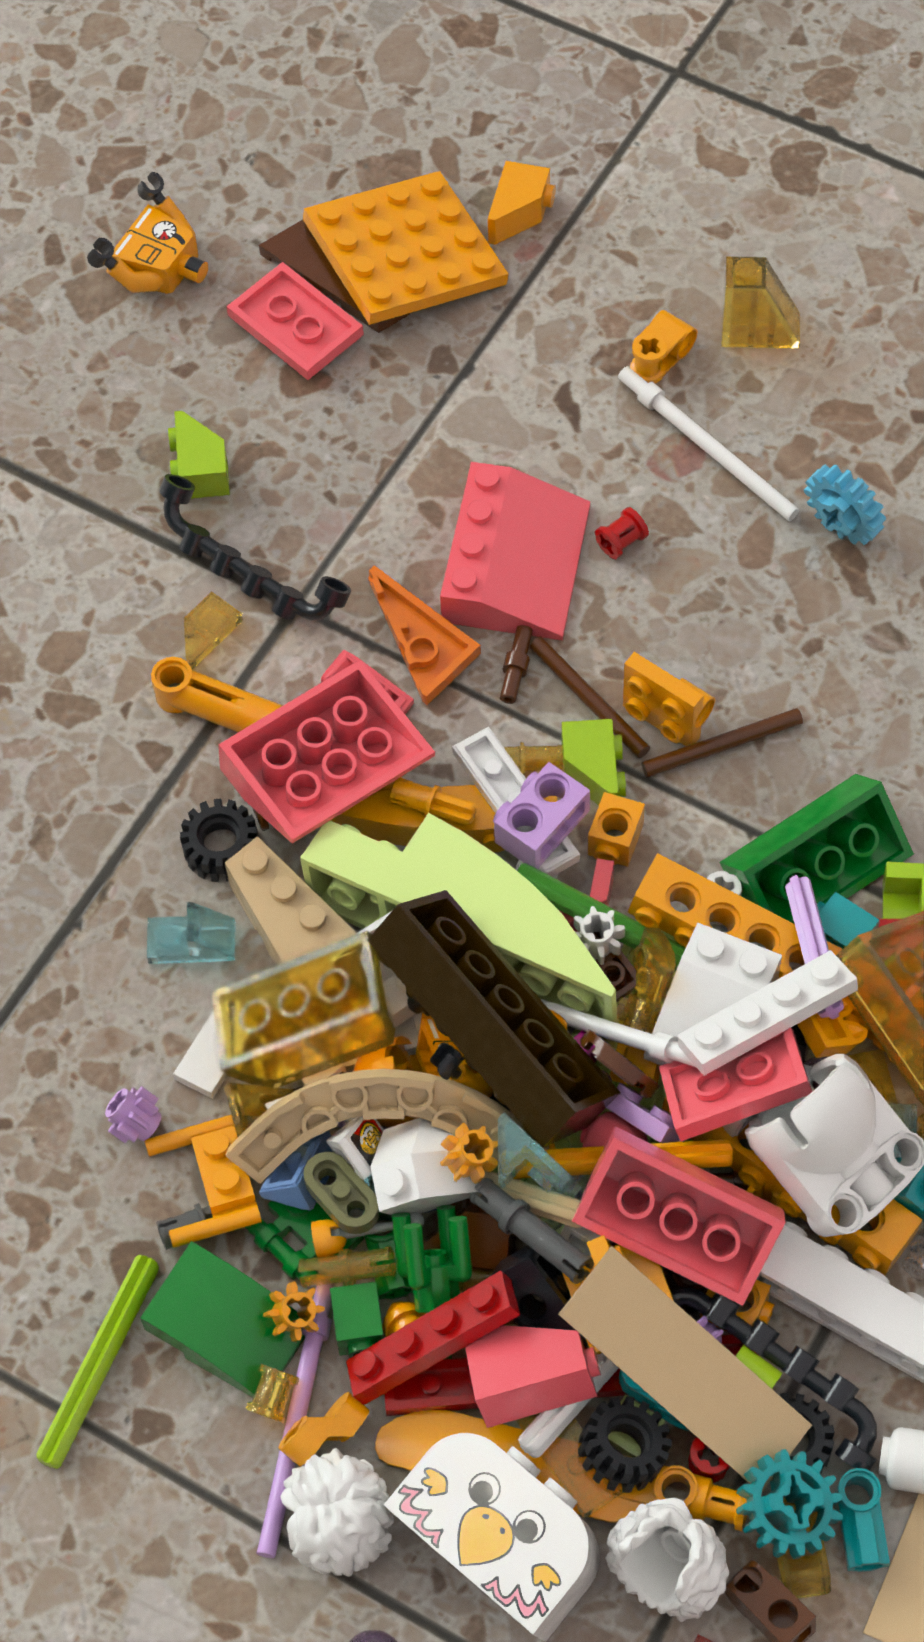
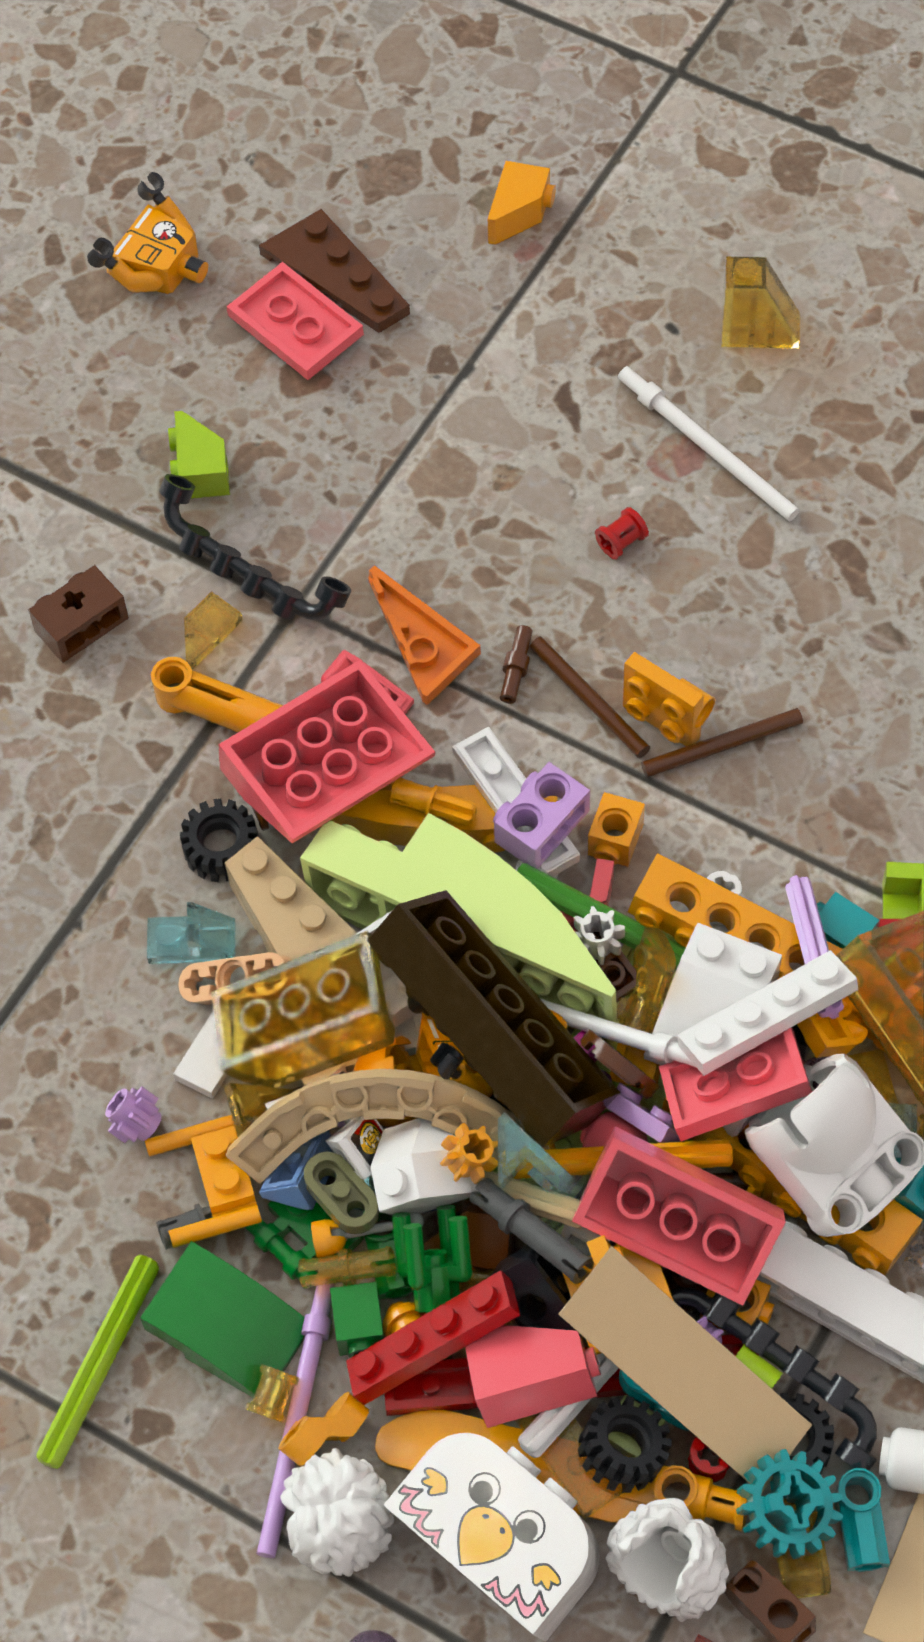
(78, 613): none -> reddish brown brick
(221, 972): none -> light nougat beam
(306, 1311): light orange gear -> none
(405, 247): light orange plate -> none
(513, 553): coral slope -> none
(535, 757): clear yellow axle -> none
(591, 756): lime slope -> none
(661, 346): light orange piece -> none
(833, 841): green slope -> none
(844, 504): medium azure gear -> none

